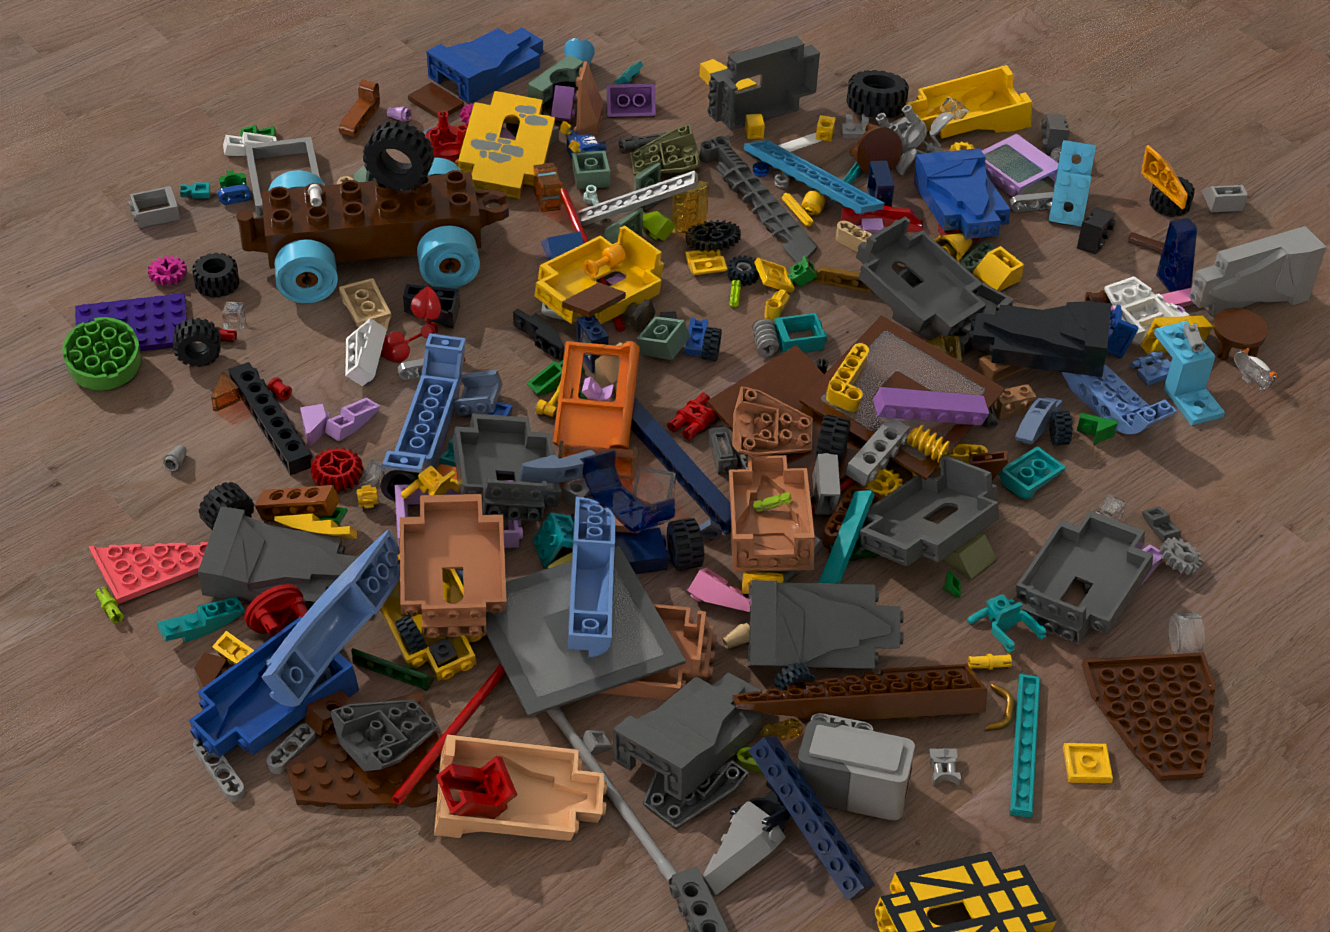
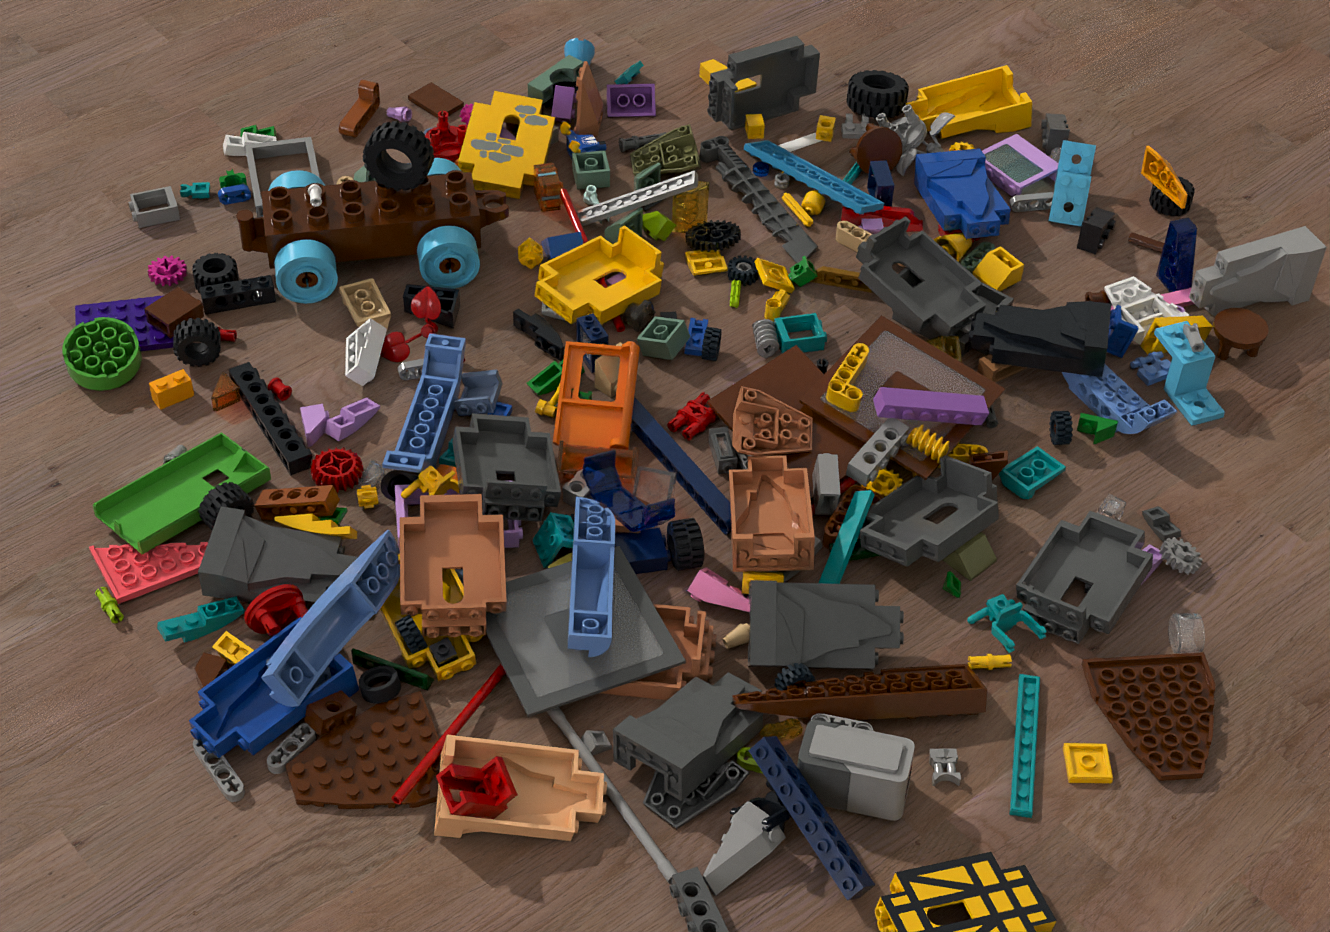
(171, 389): none -> light orange brick
(171, 495): none -> bright green piece
(172, 310): none -> reddish brown brick
(233, 316): clear brick -> none
(237, 294): none -> black brick
(382, 693): none -> black tyre
(382, 731): dark grey wedge -> none
(485, 62): blue panel -> none
(530, 253): none -> yellow brick
(554, 469): sand blue slope -> none
(593, 299): reddish brown tile -> none
(594, 392): lavender slope -> none
(611, 257): light orange piece -> none
(710, 529): sand blue tile -> none
(772, 502): lime axle -> none
(833, 436): black tyre -> none
(954, 107): clear brick -> none
(1009, 710): pearl gold animal -> none
(1014, 402): medium nougat brick -> none
(1037, 419): sand blue slope -> none
(1225, 198): light grey slope -> none
(1254, 370): clear animal -> none

